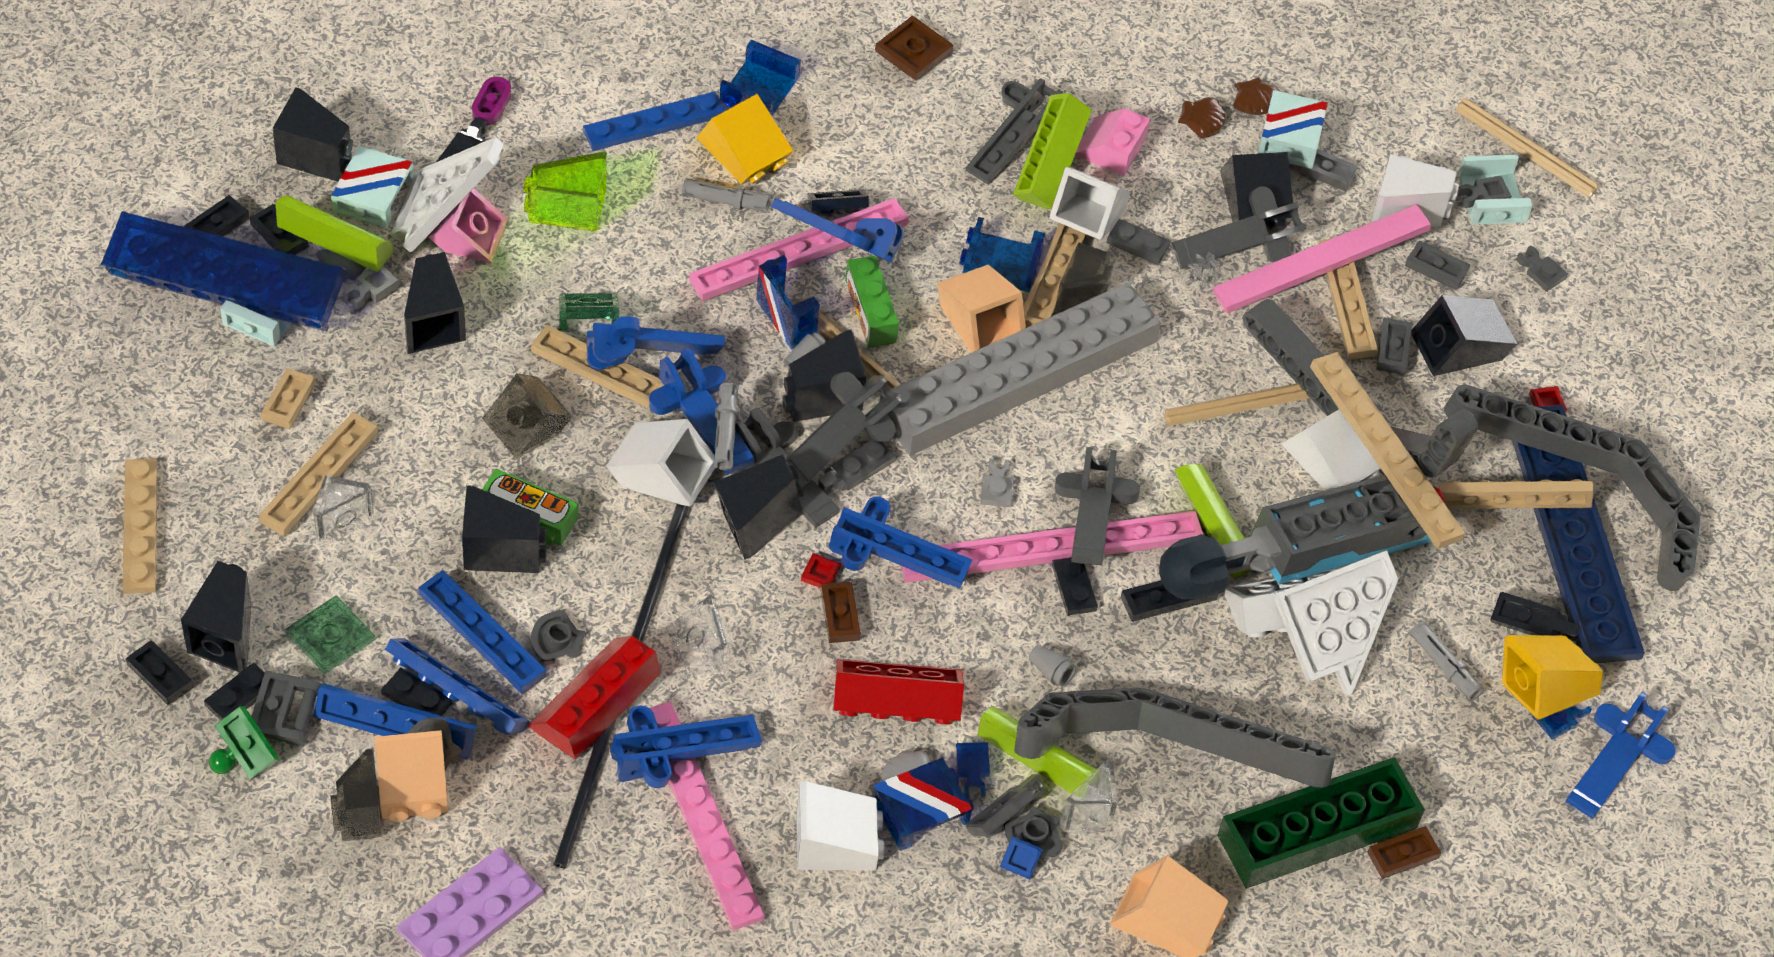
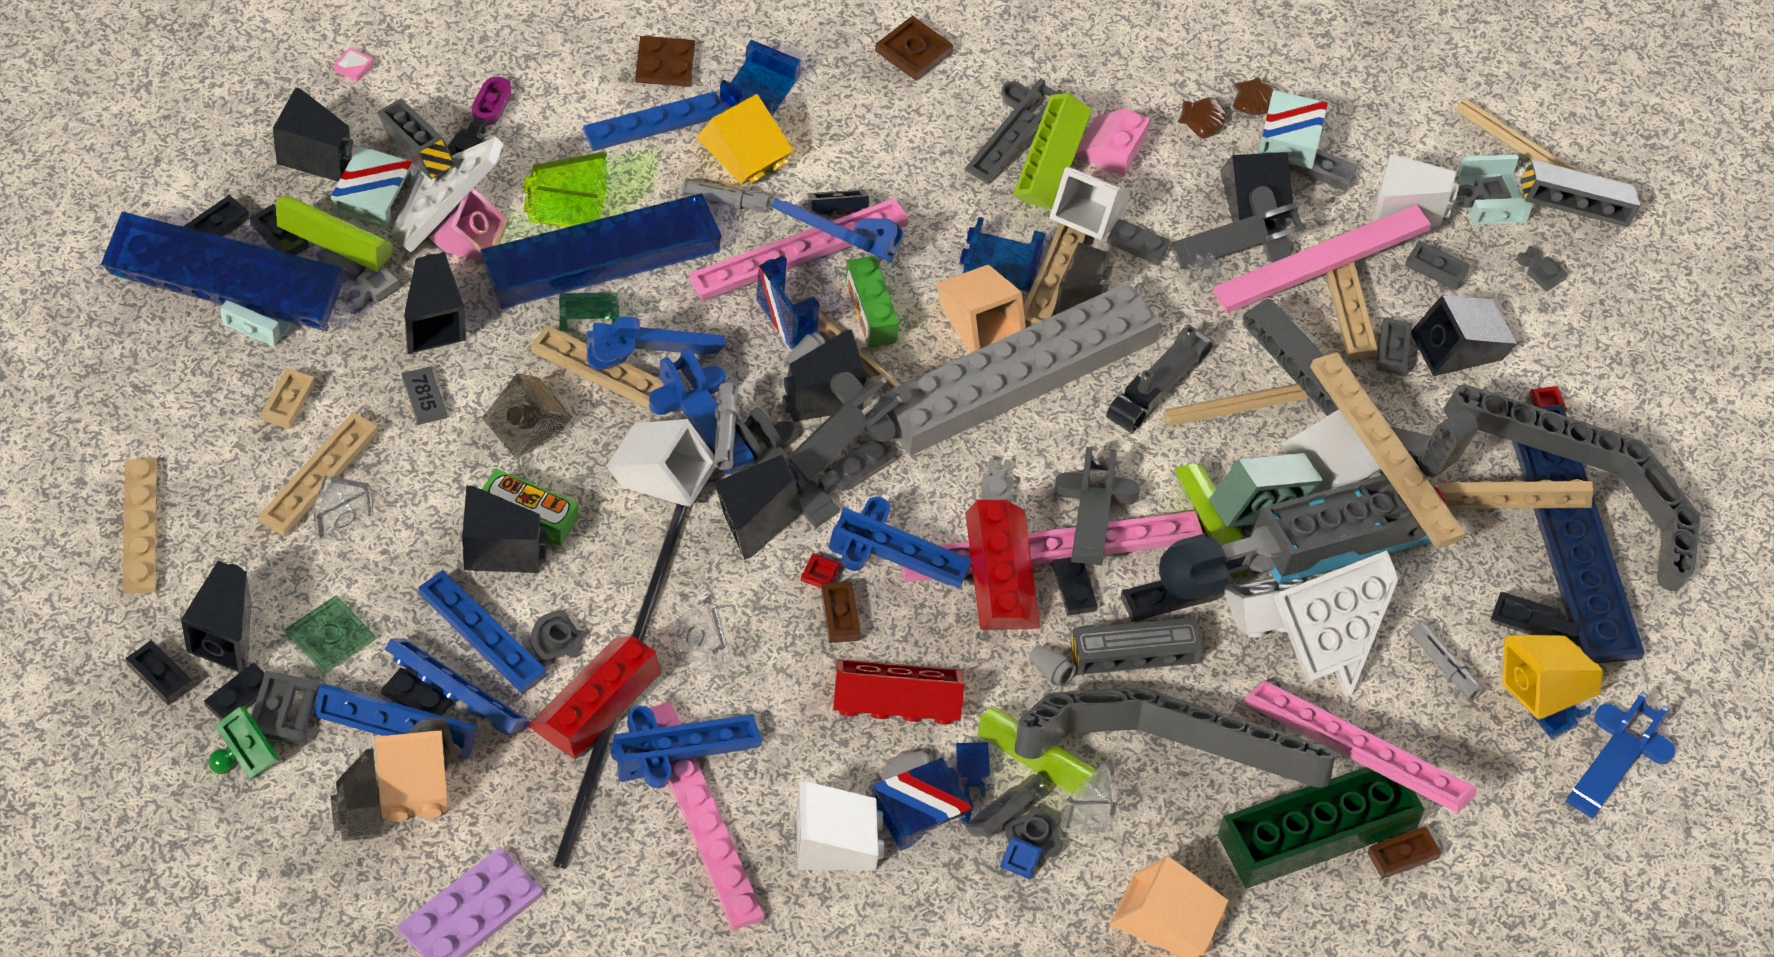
(353, 64): none -> bright pink tile
(416, 139): none -> dark grey brick
(424, 395): none -> dark grey tile
(601, 250): none -> clear blue tile
(665, 61): none -> reddish brown plate
(1002, 566): none -> red slope
(1136, 645): none -> dark grey brick
(1145, 392): none -> dark grey piece
(1262, 483): none -> sand green brick
(1361, 746): none -> bright pink tile
(1580, 193): none -> dark grey brick

